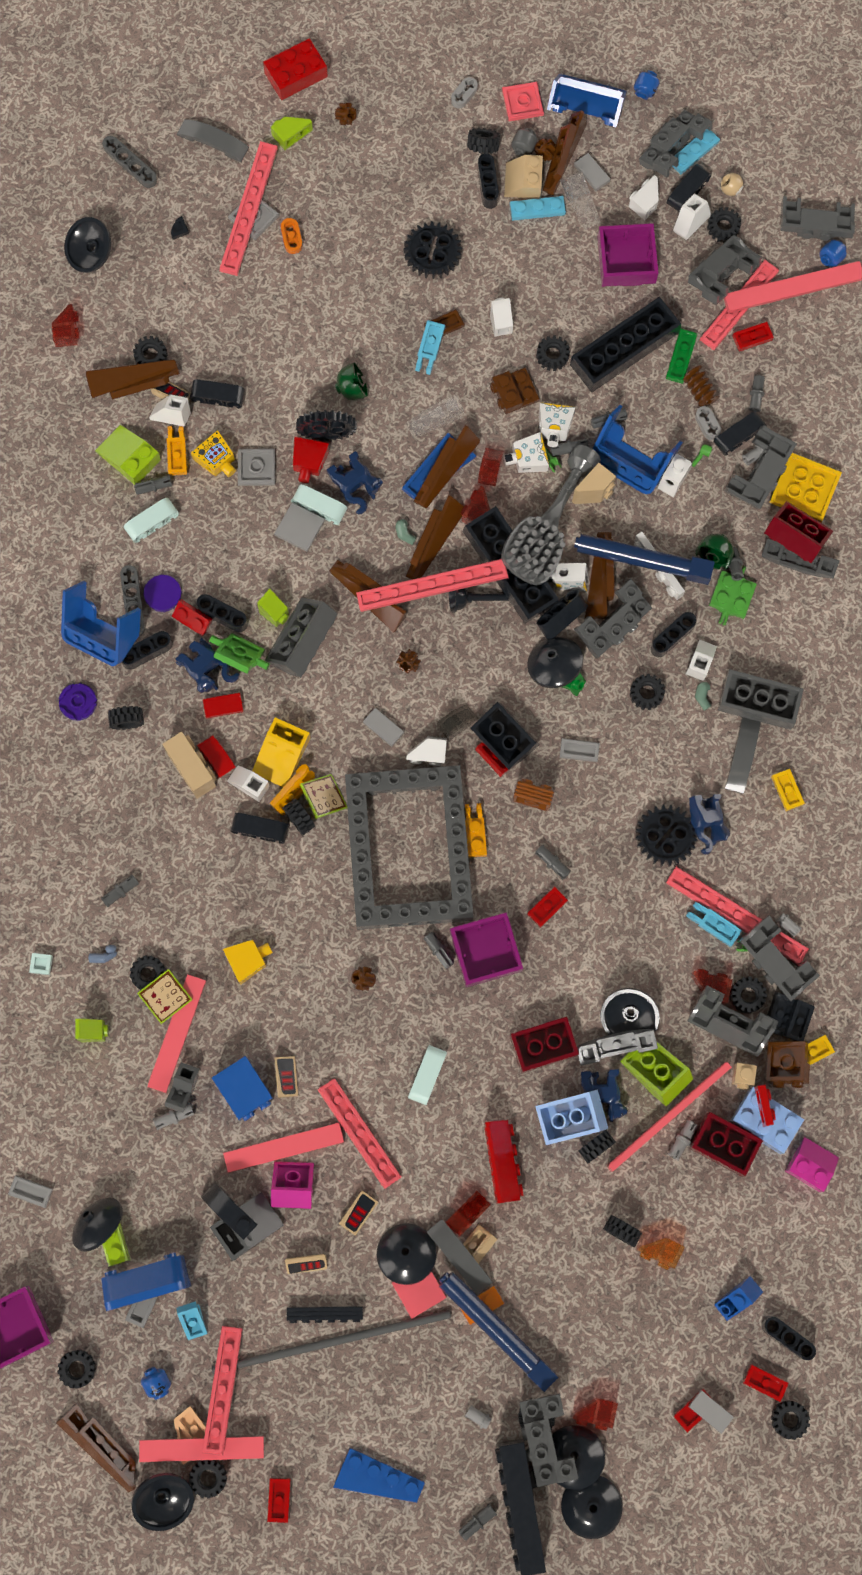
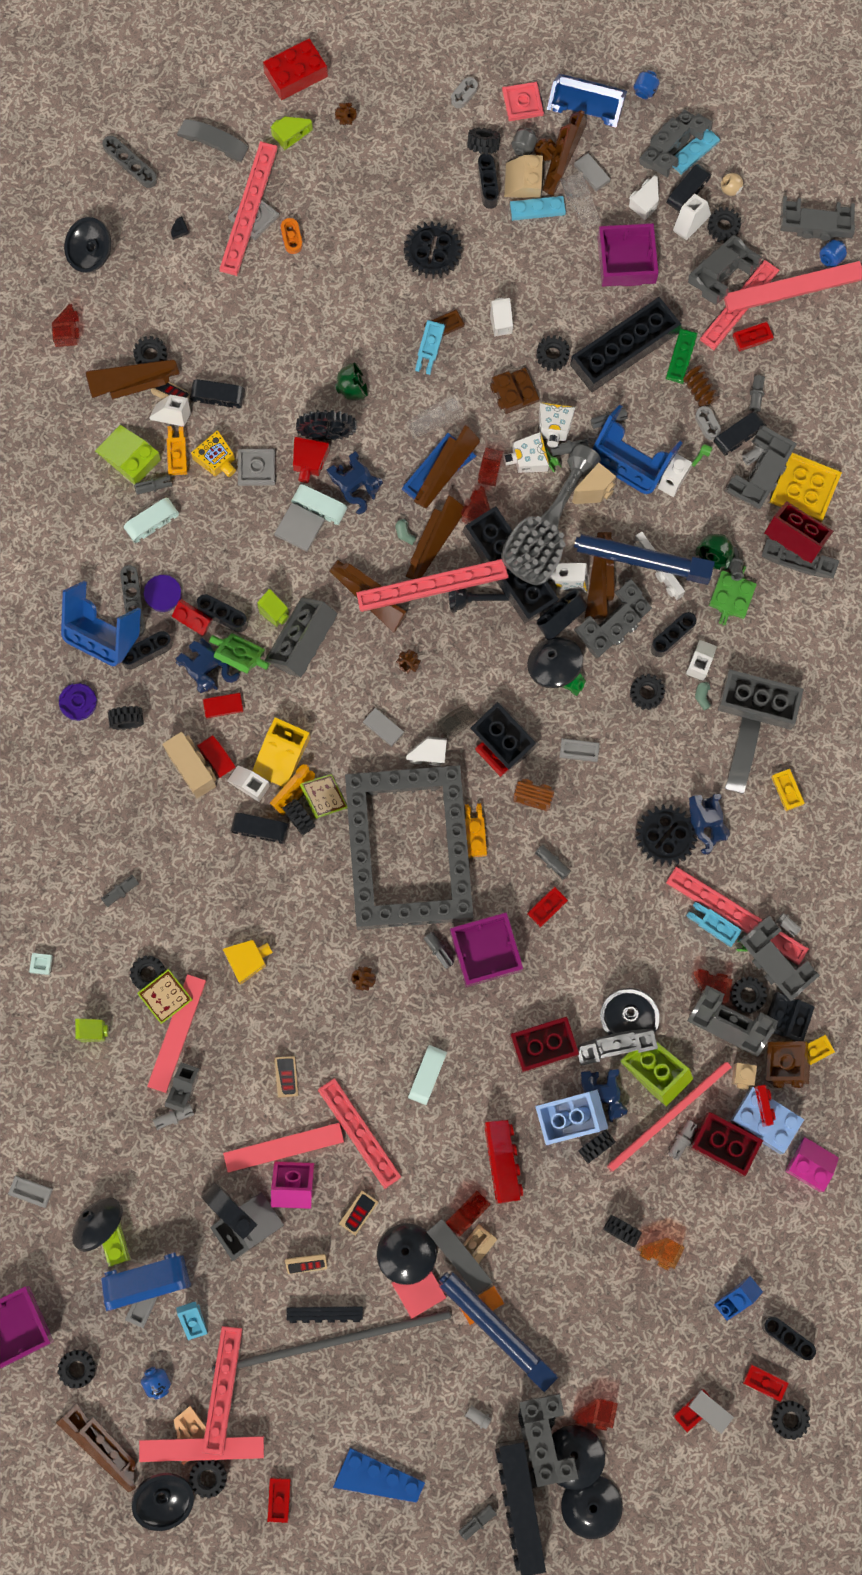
(104, 957): sand blue arm -> none
(243, 1089): blue slope -> none

